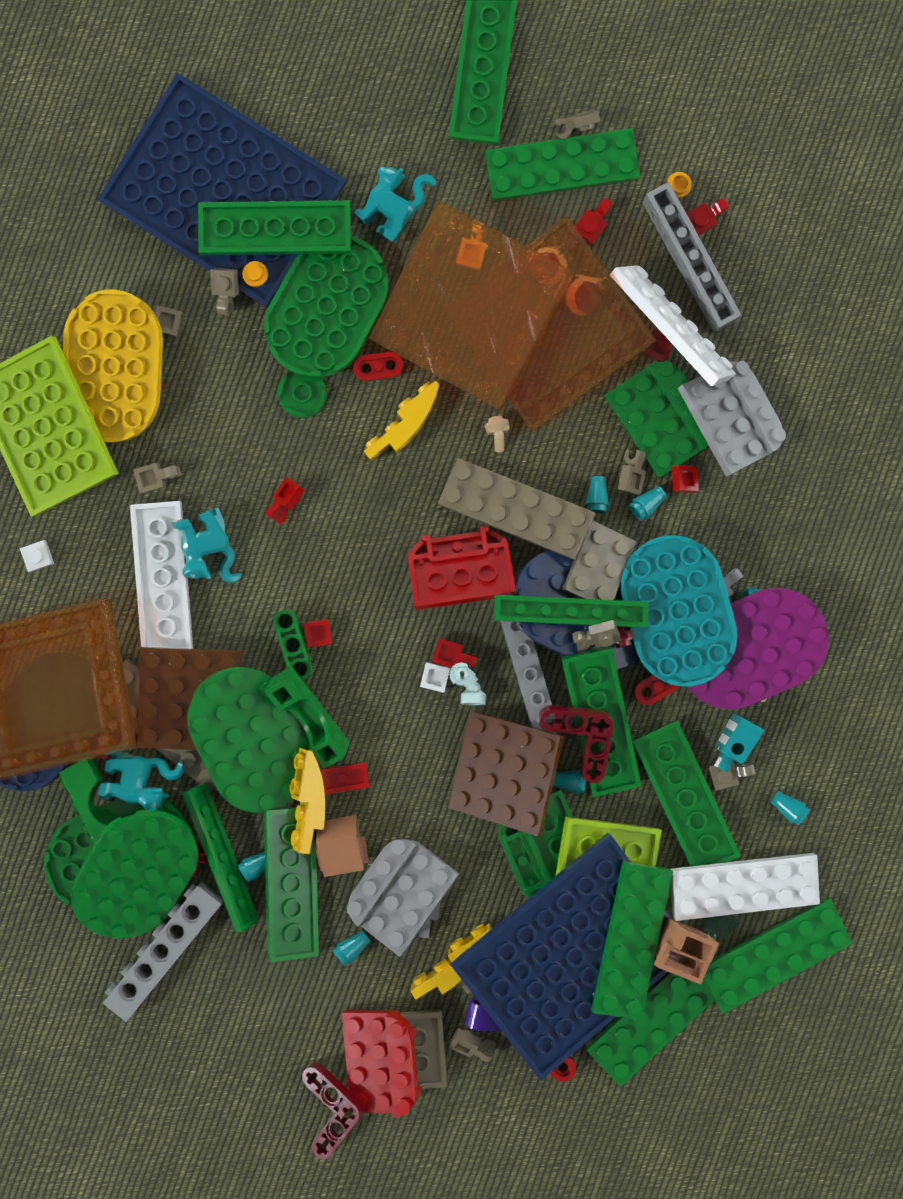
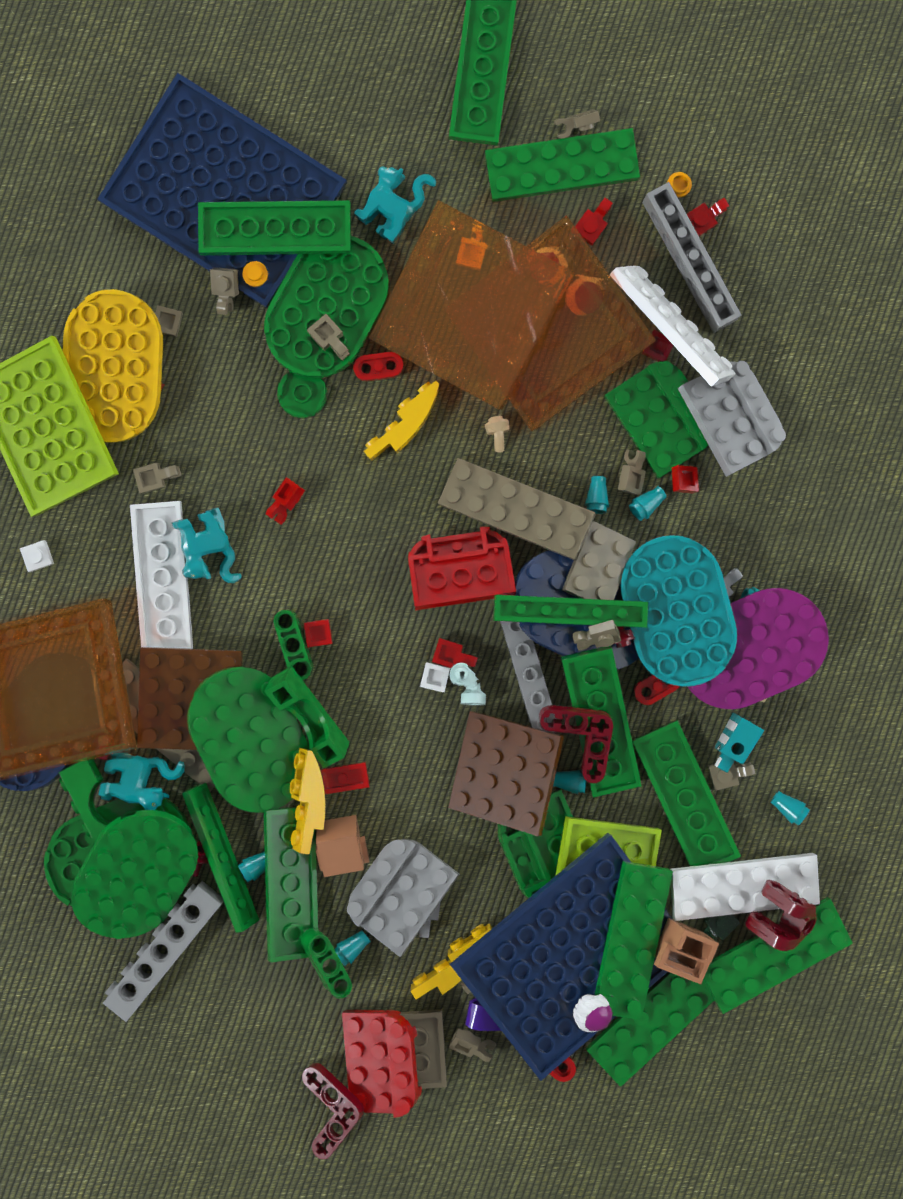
(327, 335): none -> dark tan plate
(334, 971): none -> green beam
(592, 1013): none -> hair
(794, 924): none -> dark red piece

